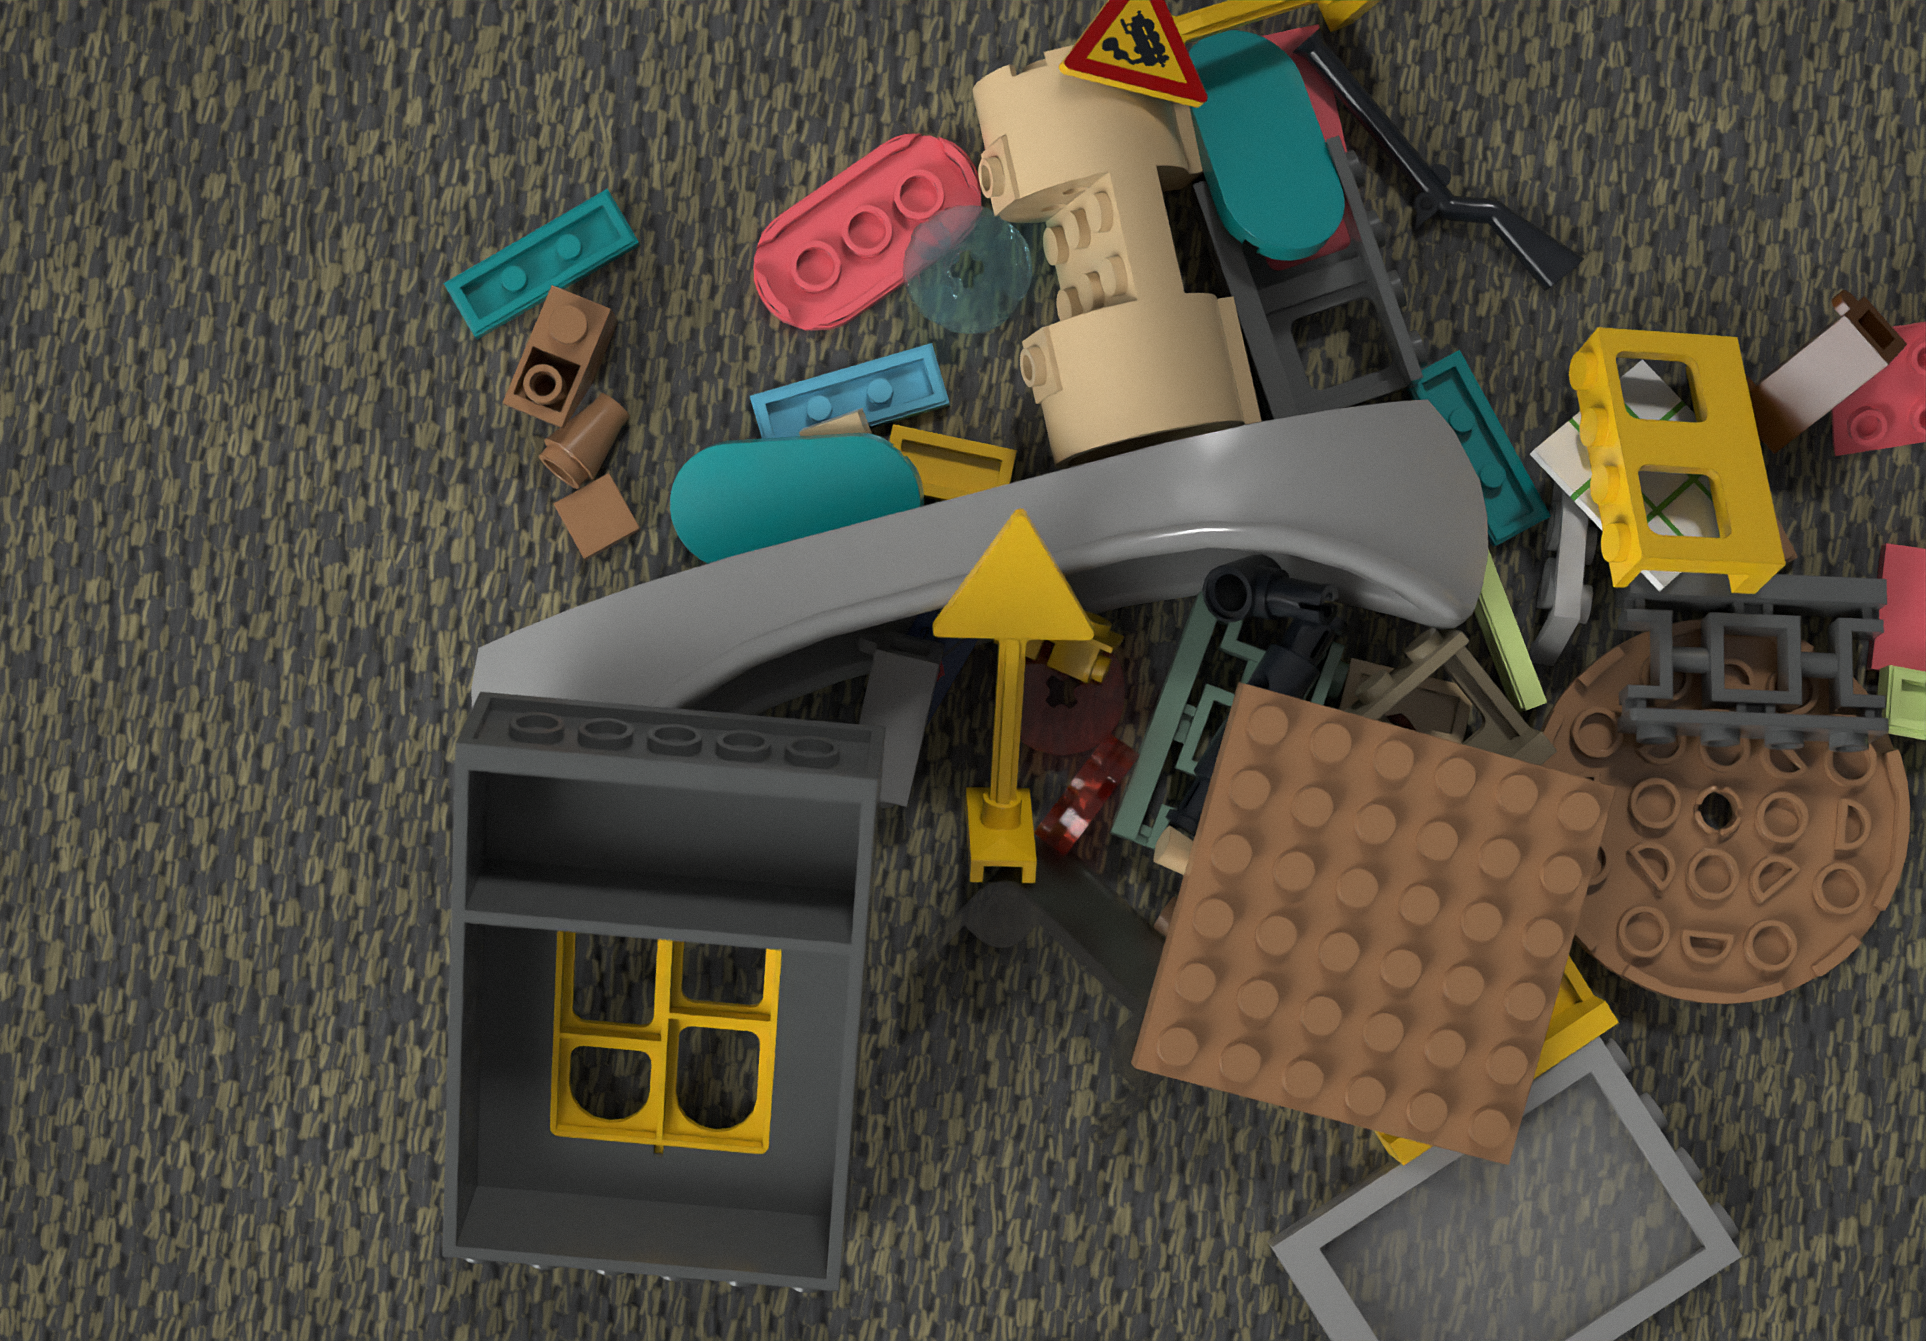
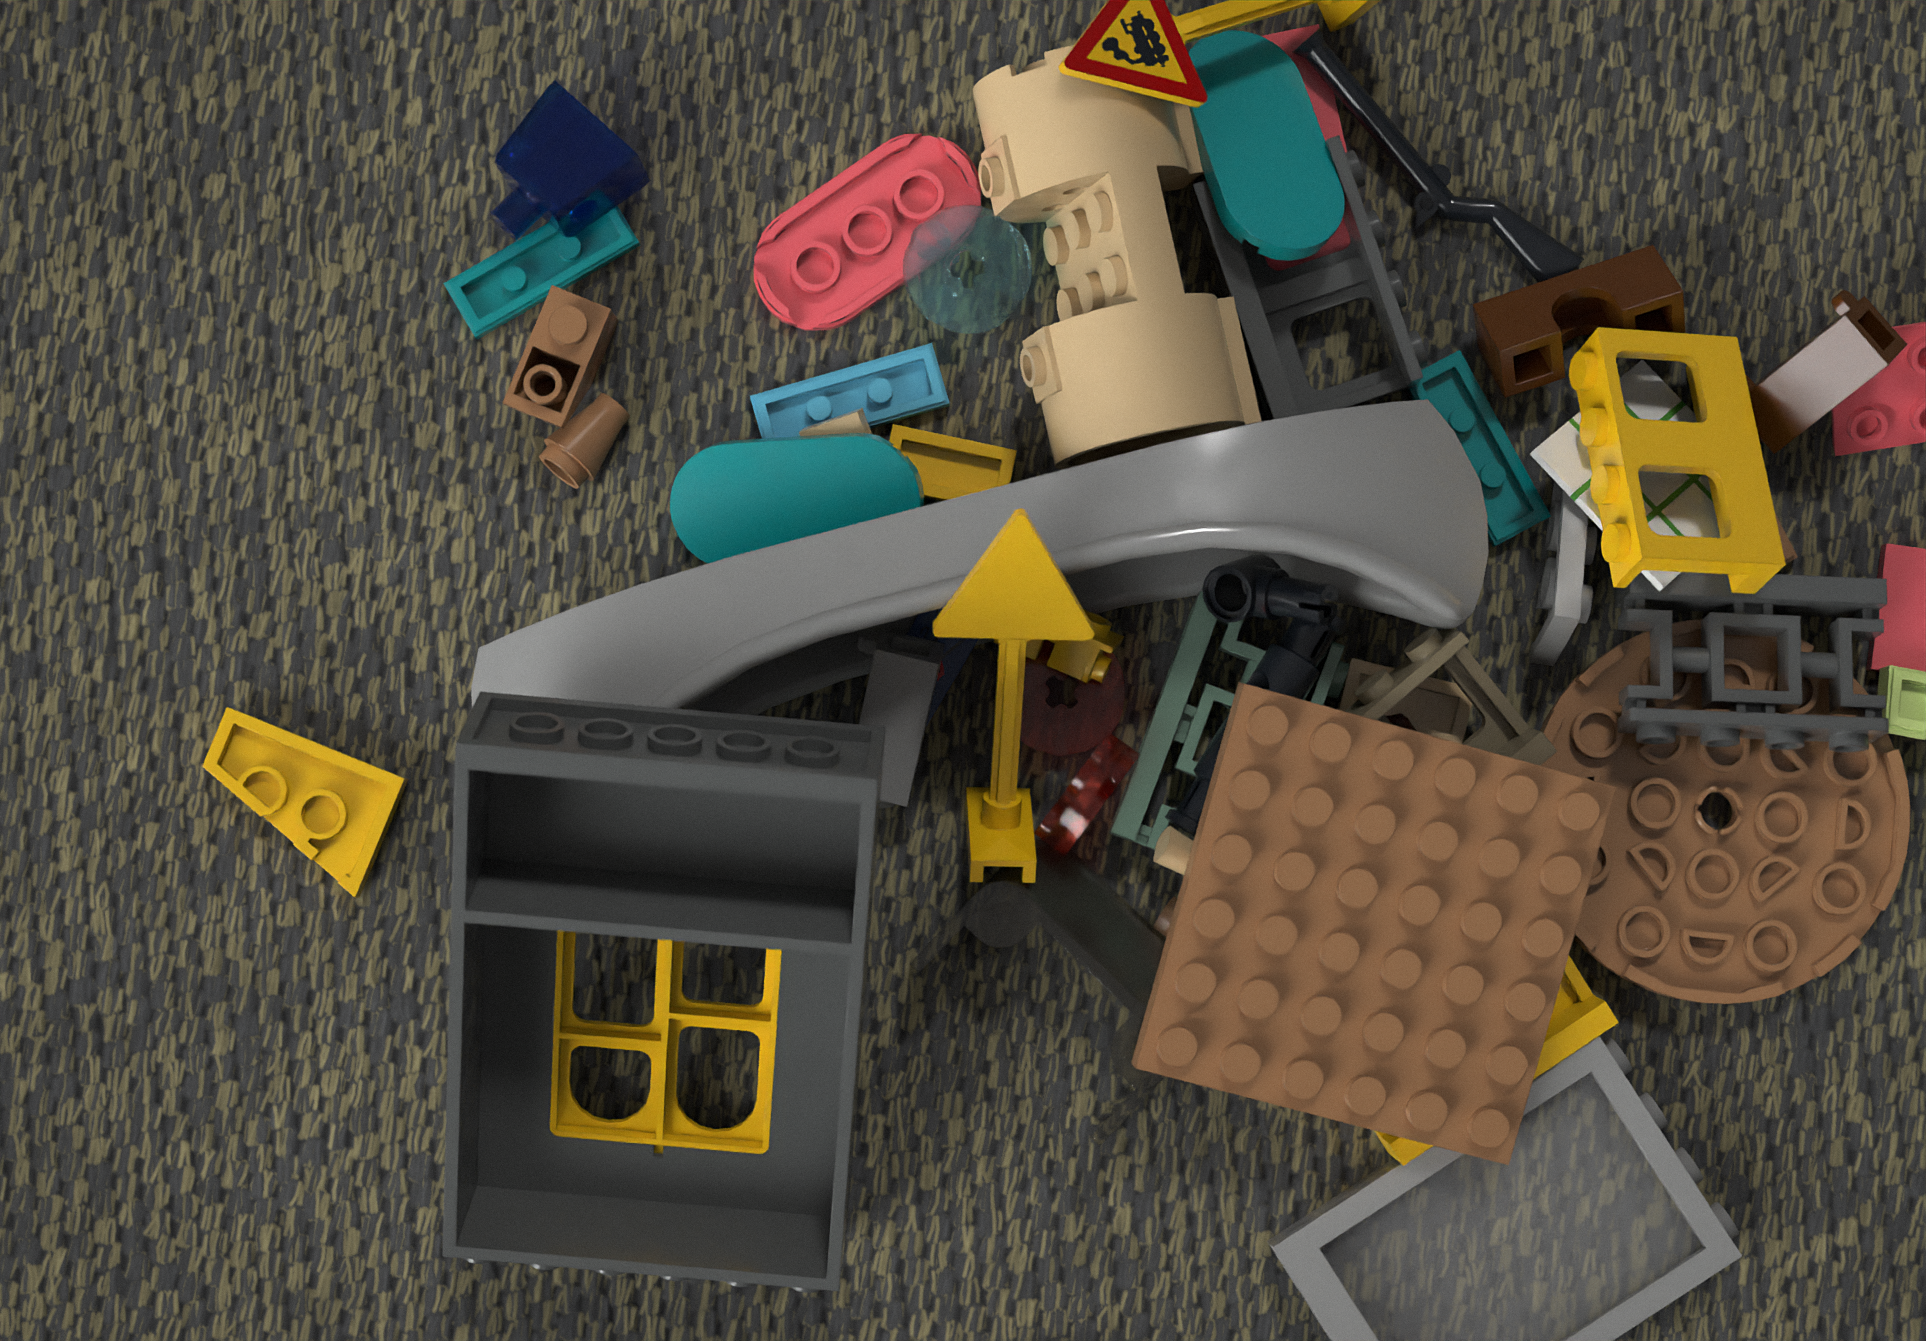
(313, 794): none -> yellow wing
(564, 168): none -> clear blue torso
(597, 516): medium nougat tile -> none
(1507, 644): yellowish green tile -> none
(1525, 328): none -> reddish brown arch

